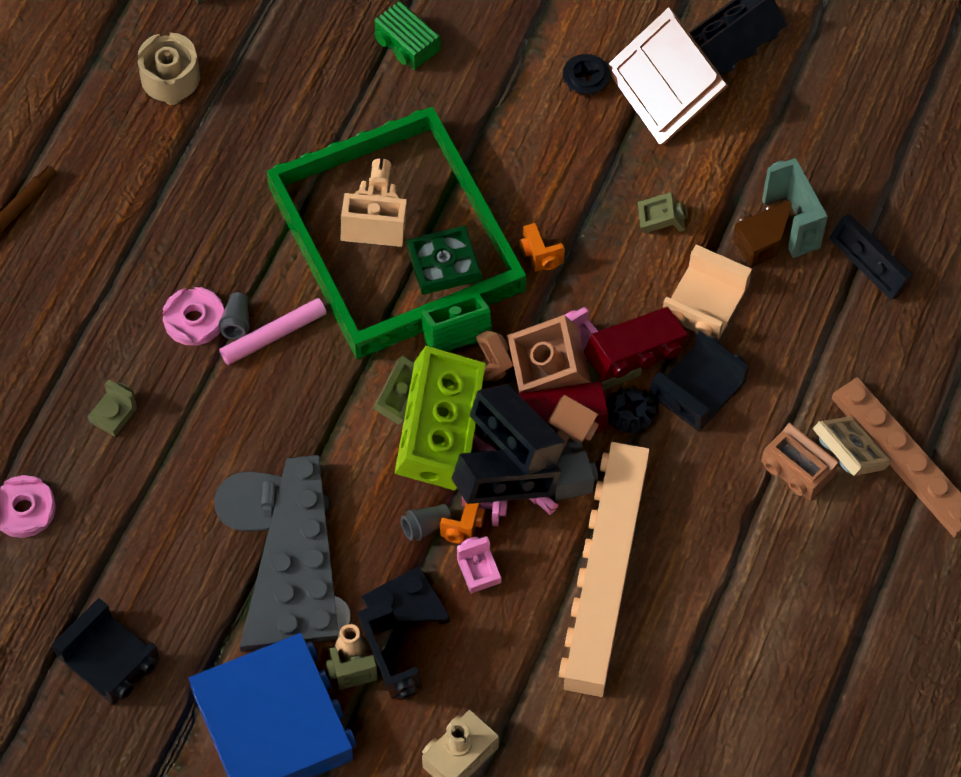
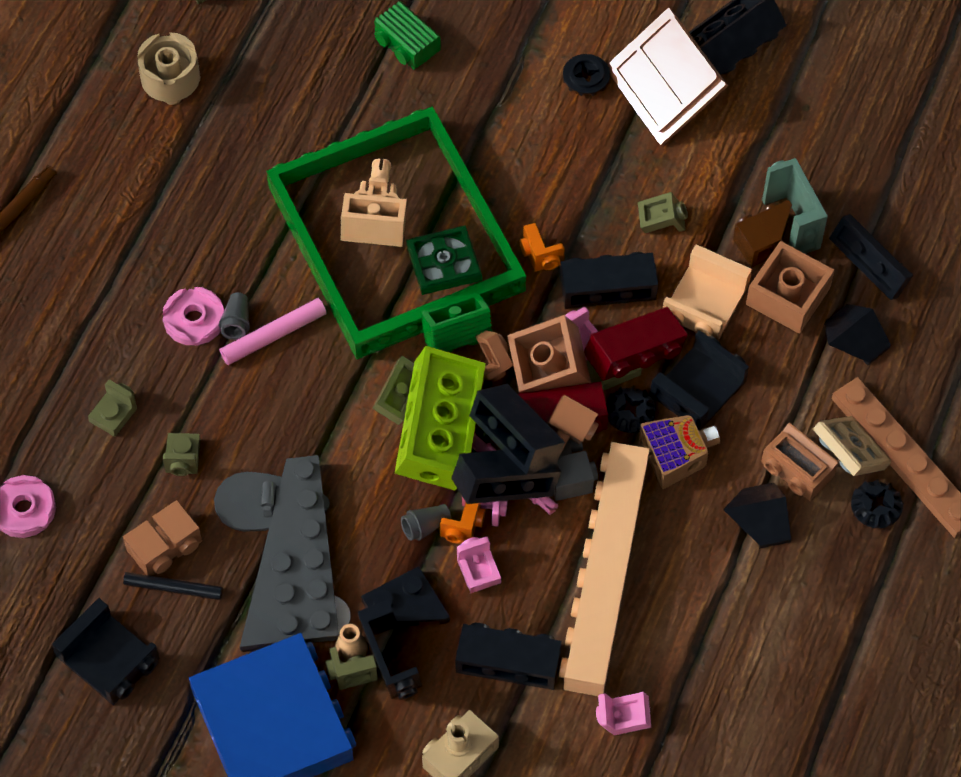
(150, 550): none -> nougat piece
(173, 585): none -> black bar
(182, 454): none -> olive bracket
(508, 655): none -> black brick
(608, 280): none -> black brick
(624, 713): none -> bright pink bracket
(676, 447): none -> torso
(762, 514): none -> black slope
(789, 287): none -> nougat brick
(857, 333): none -> black slope
(882, 516): none -> black gear

